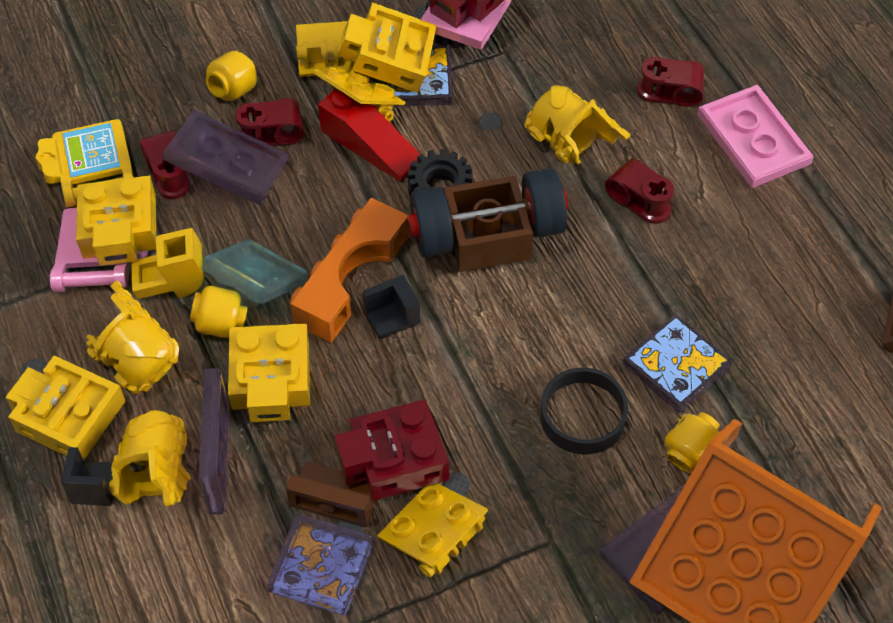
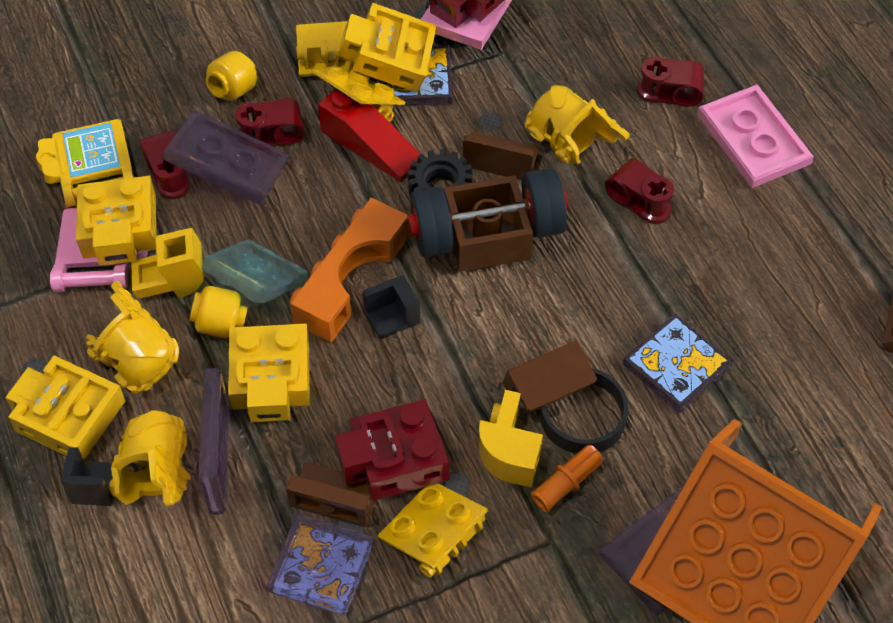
(499, 155): none -> reddish brown panel
(509, 451): none -> yellow brick
(550, 376): none -> reddish brown panel
(567, 478): none -> orange axle
(689, 440): yellow head -> none

